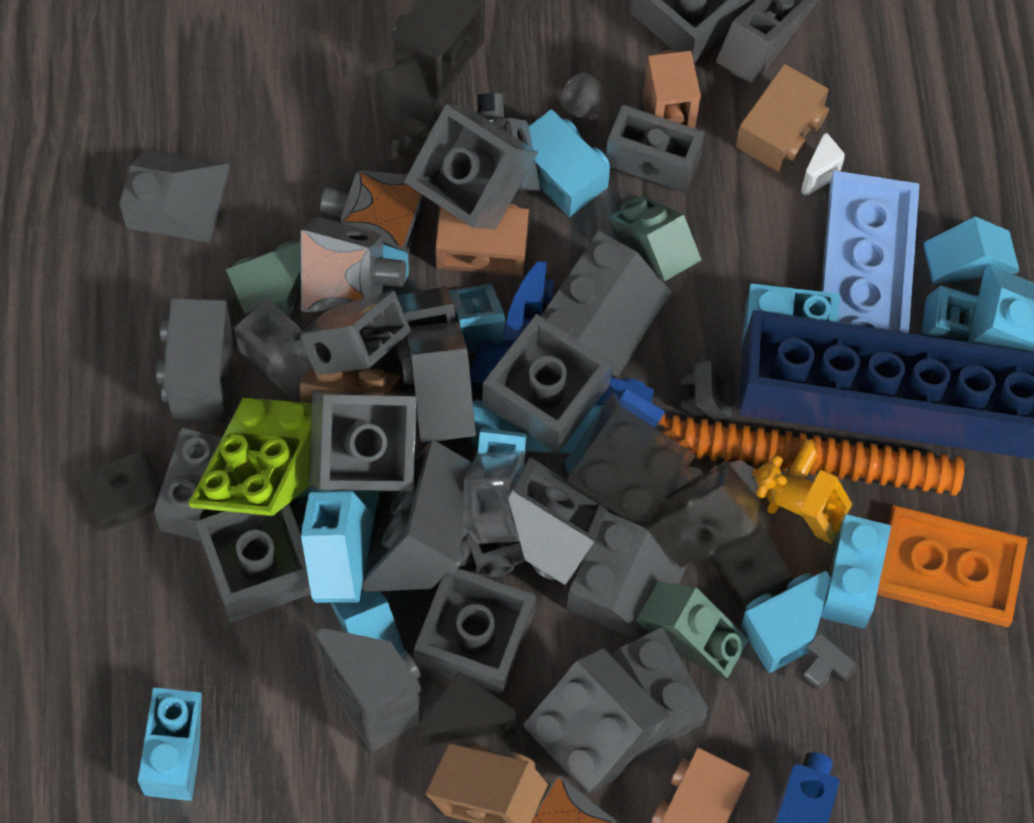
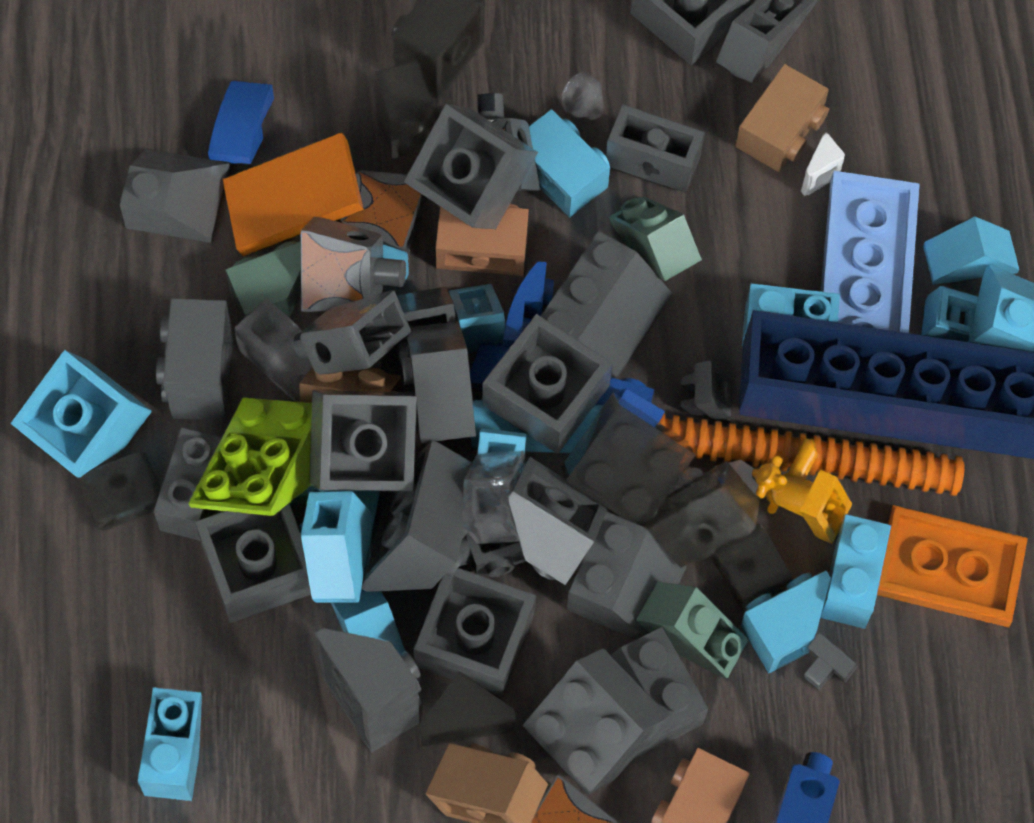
(80, 415): none -> medium azure slope
(239, 122): none -> blue slope
(289, 191): none -> orange tile
(672, 87): nougat brick -> none

